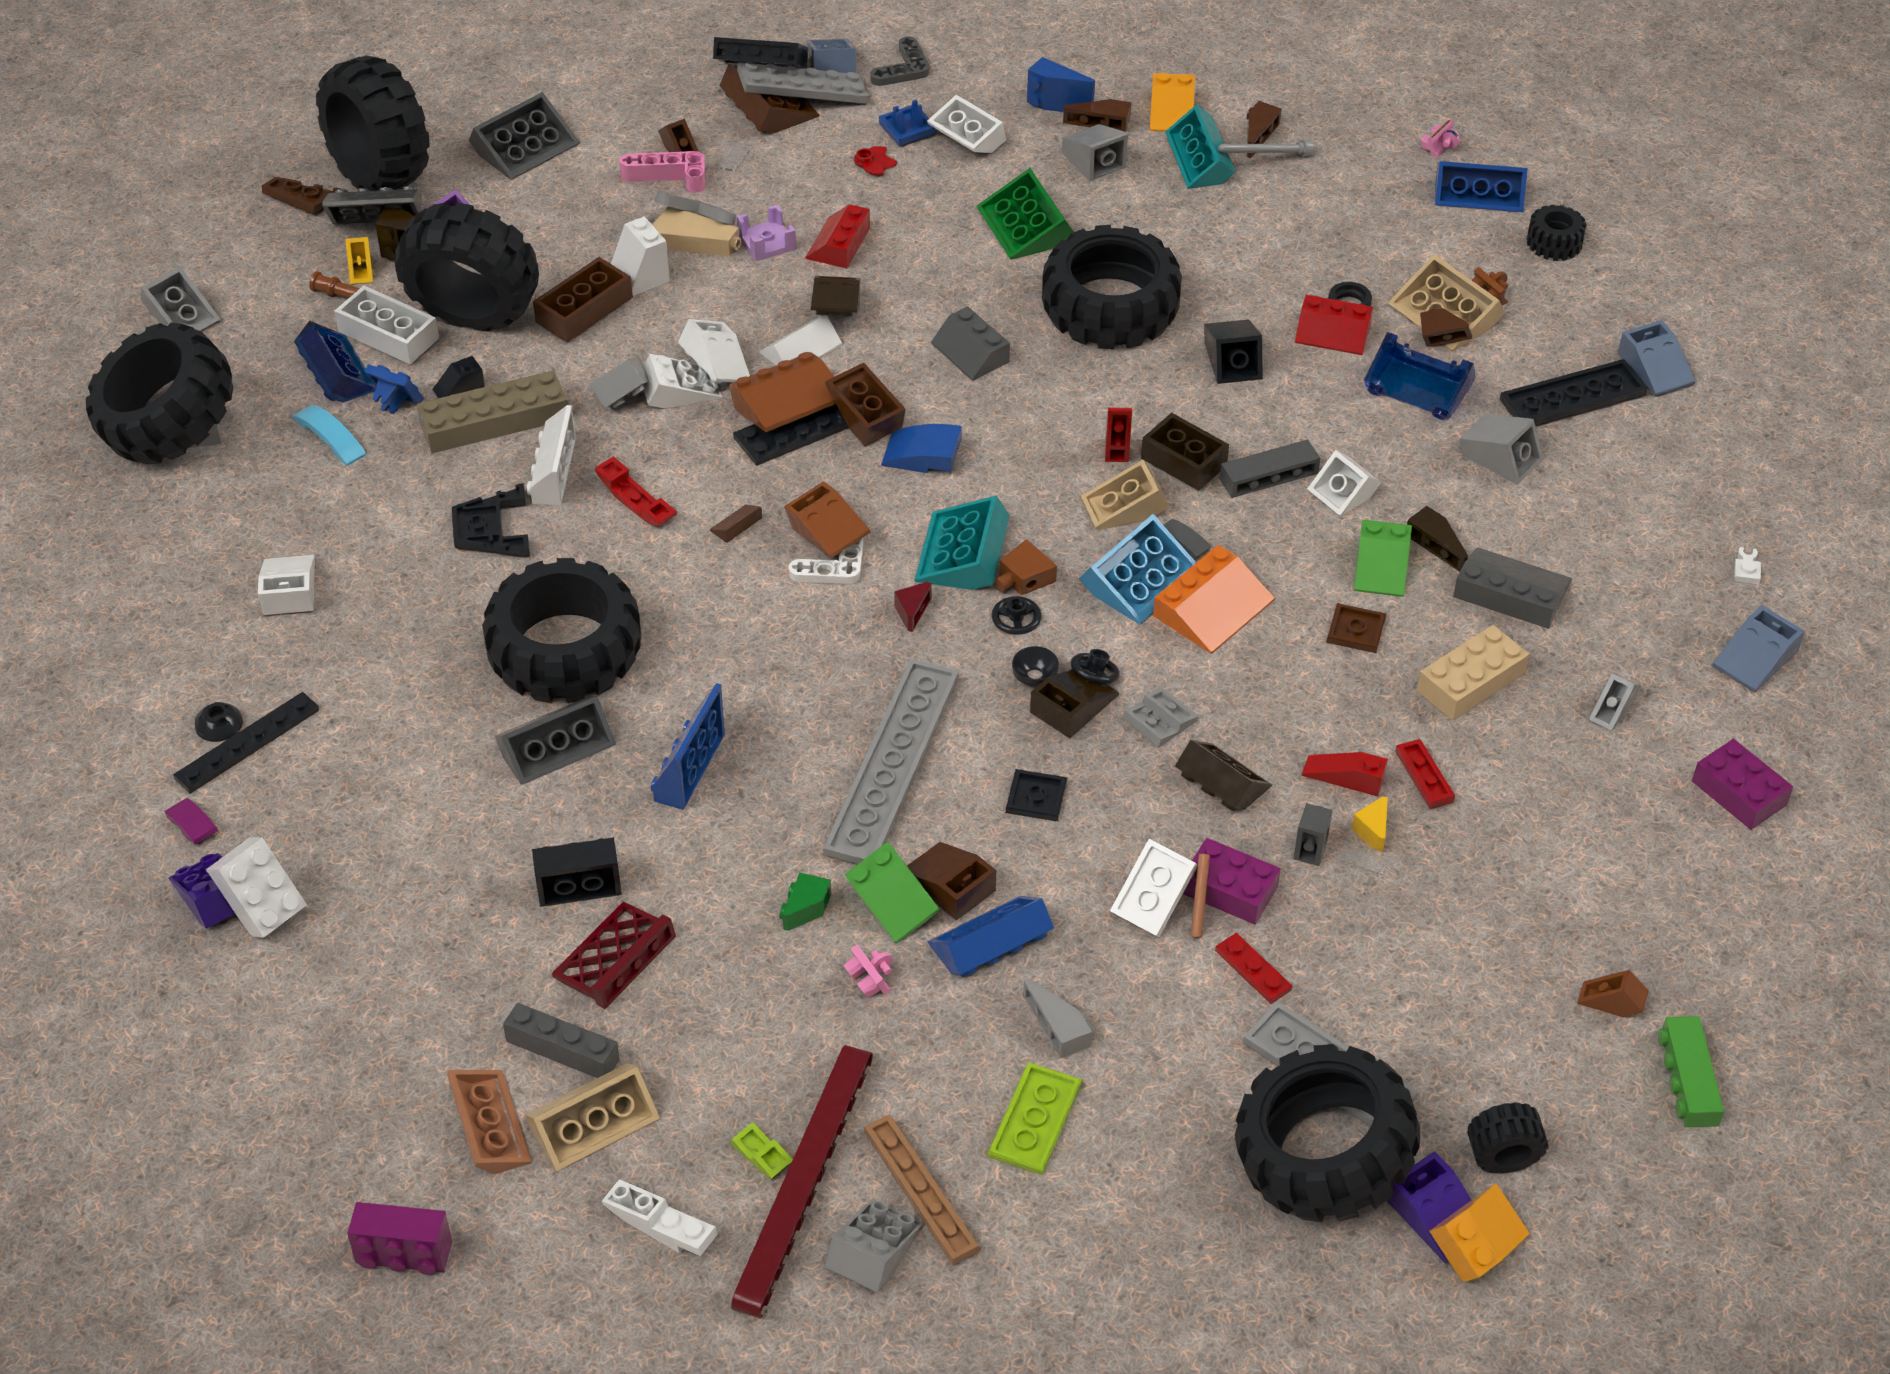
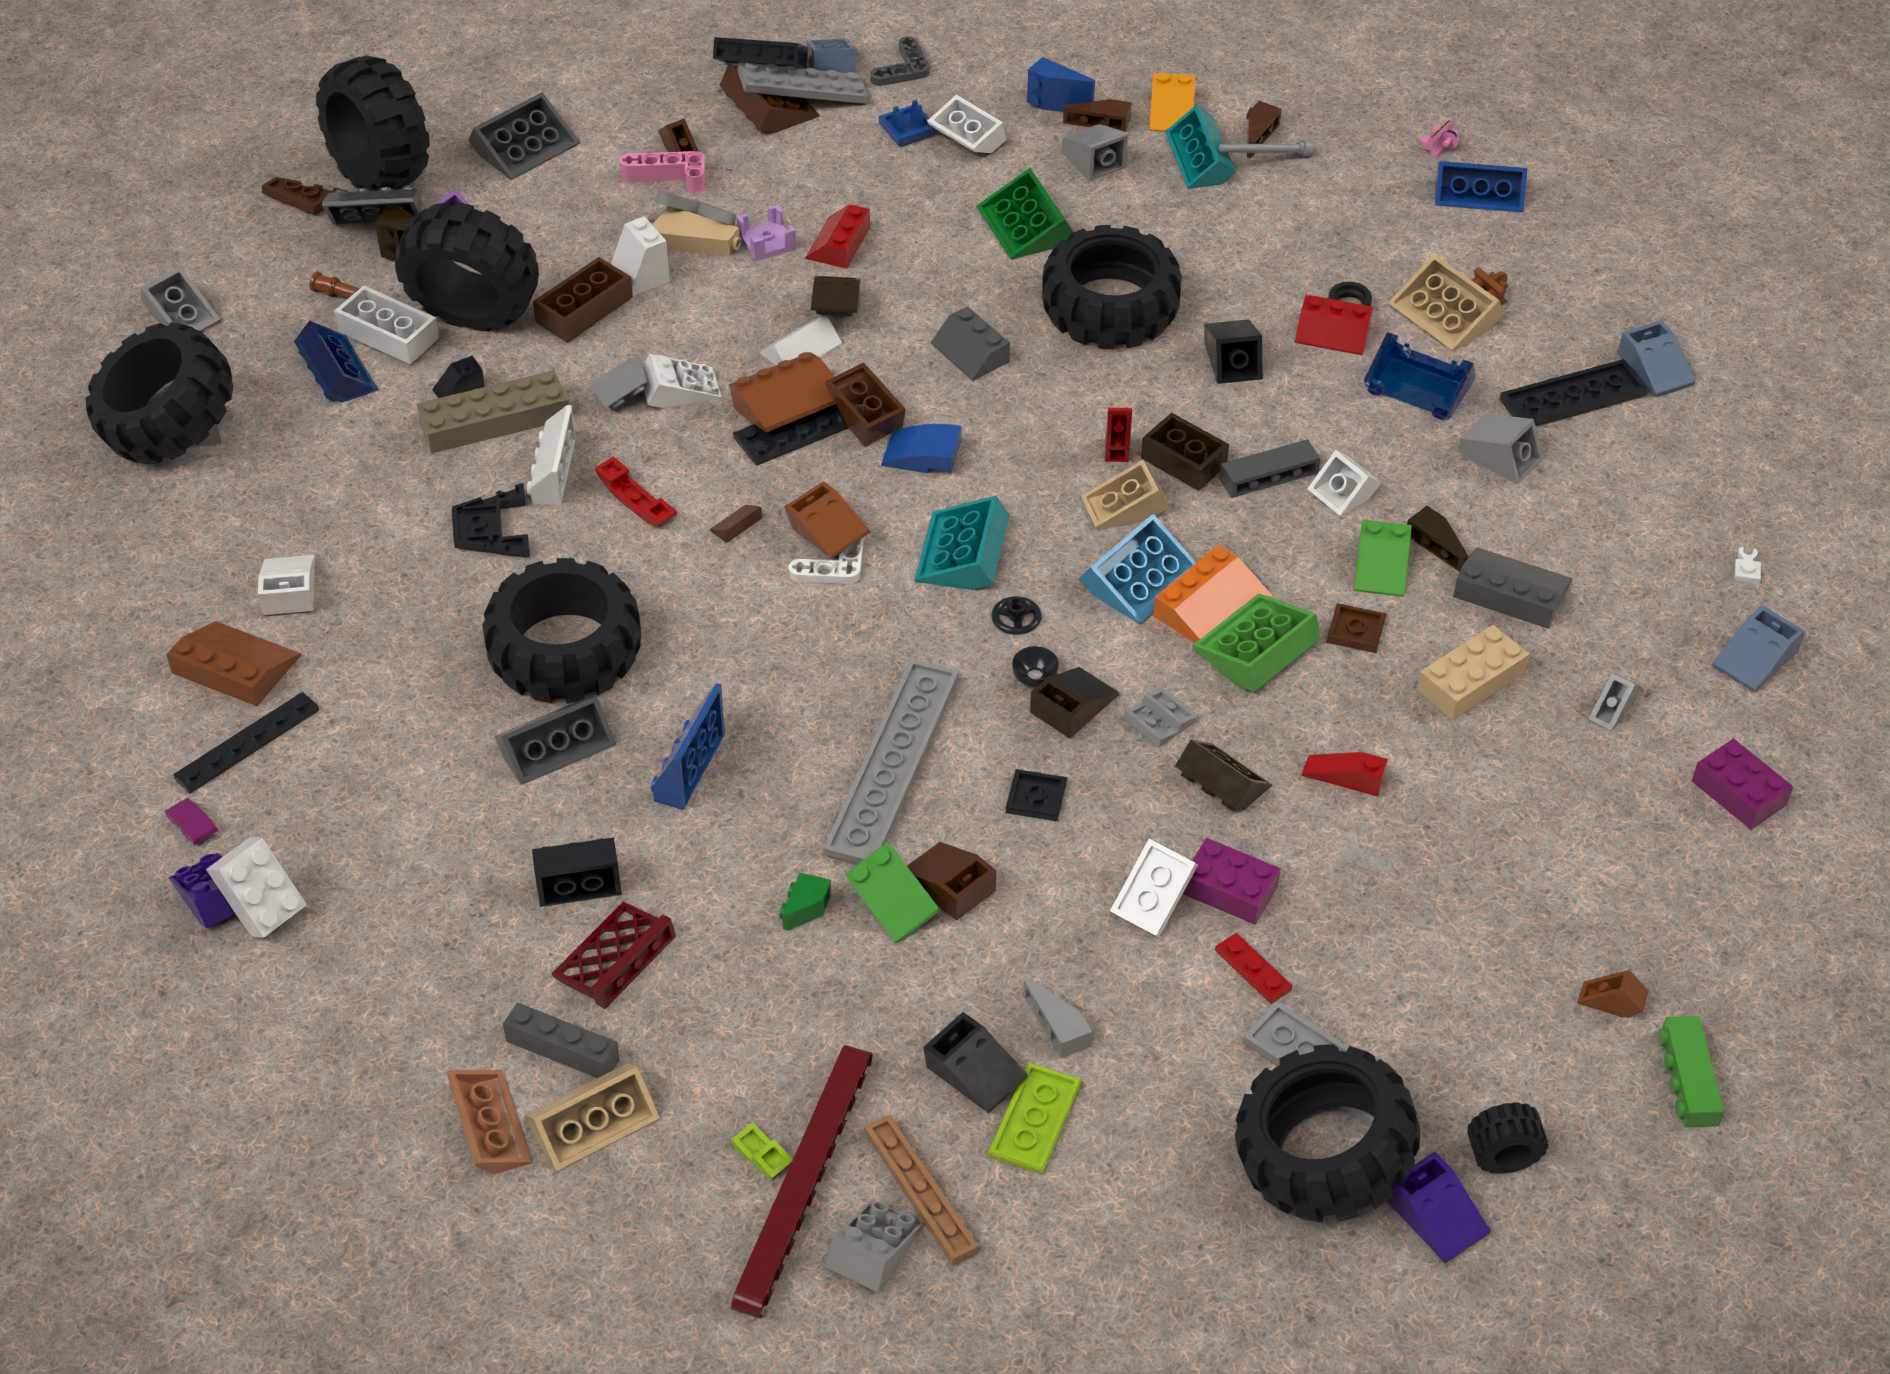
(221, 727): black piece -> none
(231, 661): none -> dark orange slope
(332, 432): medium azure slope -> none
(359, 260): yellow slope -> none
(392, 388): blue plate -> none
(399, 1237): magenta brick -> none
(655, 1218): white slope -> none
(714, 349): white slope -> none
(860, 963): bright pink hips -> none
(874, 160): red plate -> none
(912, 603): dark red slope -> none
(973, 1062): none -> black slope
(992, 935): blue slope -> none
(1025, 569): dark orange torso -> none
(1096, 663): black piece -> none
(1188, 538): dark grey slope -> none
(1200, 895): nougat bar -> none
(1259, 640): none -> bright green slope
(1312, 834): dark grey brick -> none
(1371, 823): yellow slope -> none
(1425, 773): red plate -> none
(1443, 327): reddish brown slope -> none
(1480, 1234): light orange slope -> none
(1556, 232): black tyre -> none

